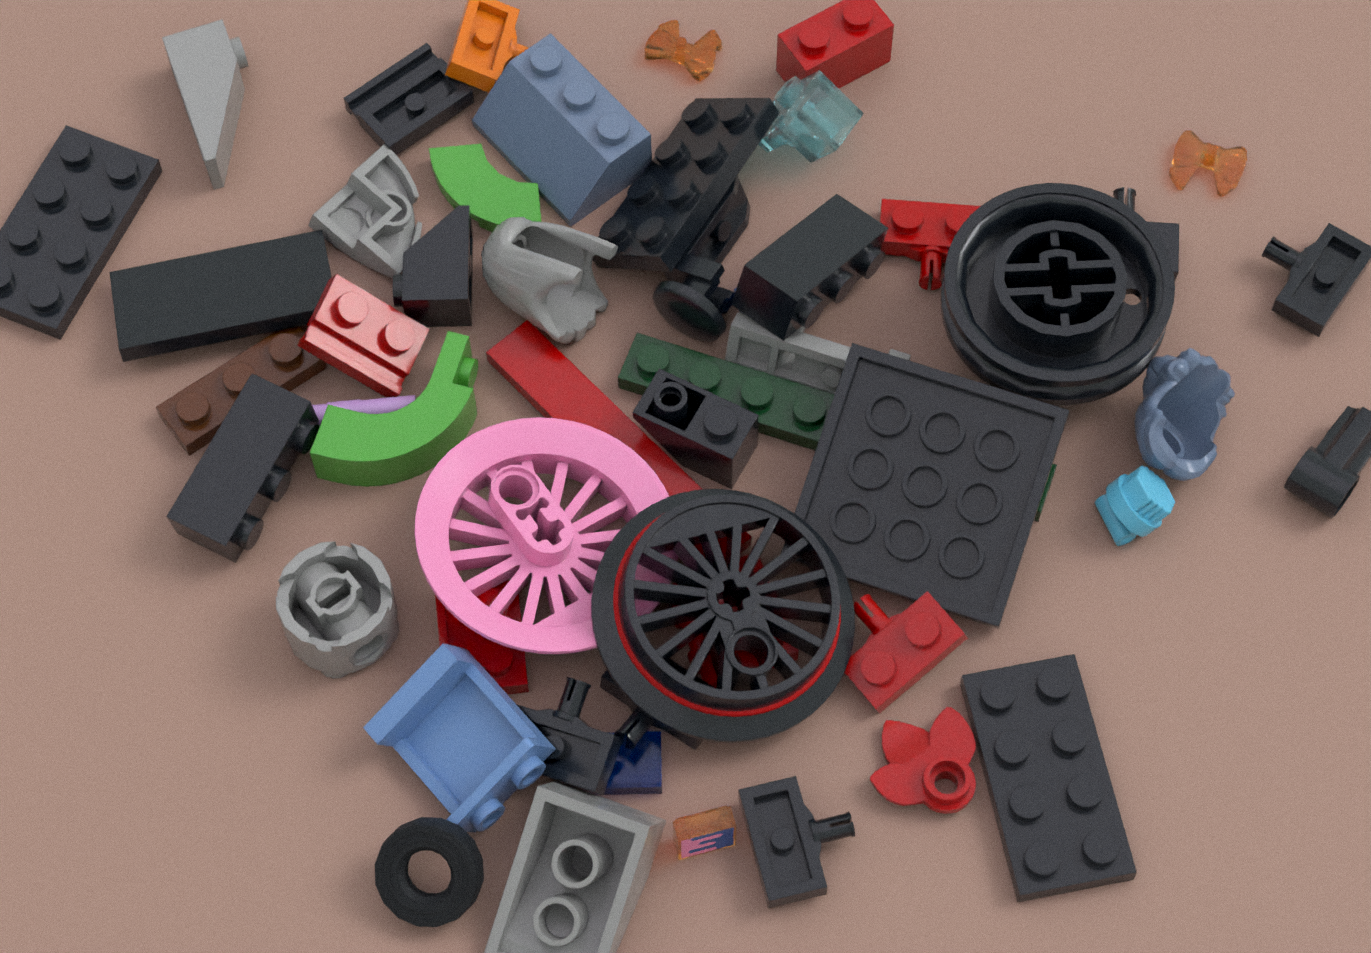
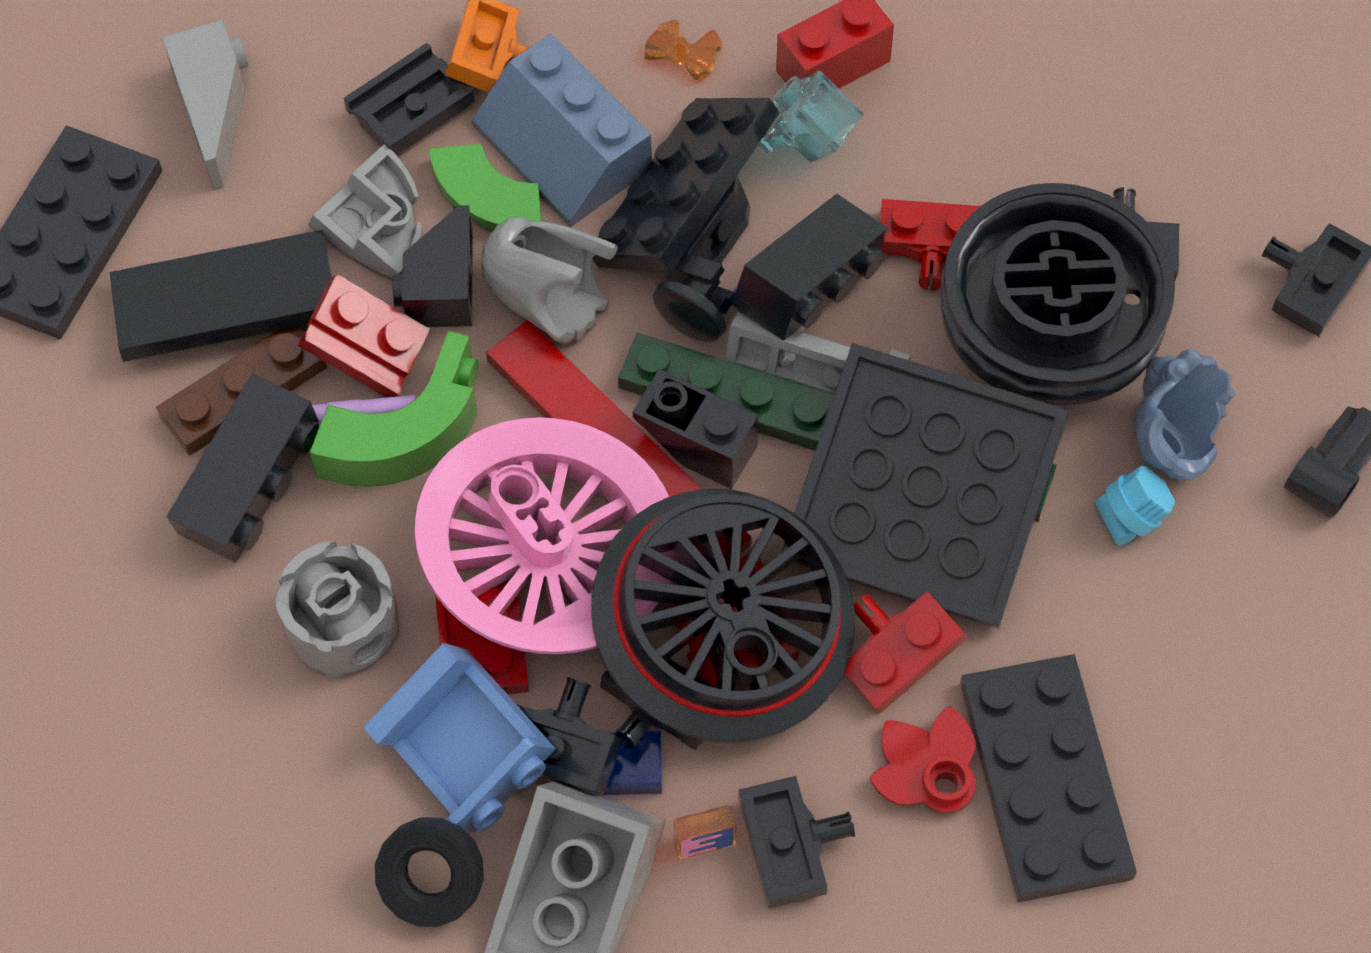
(1193, 153): clear orange piece -> none

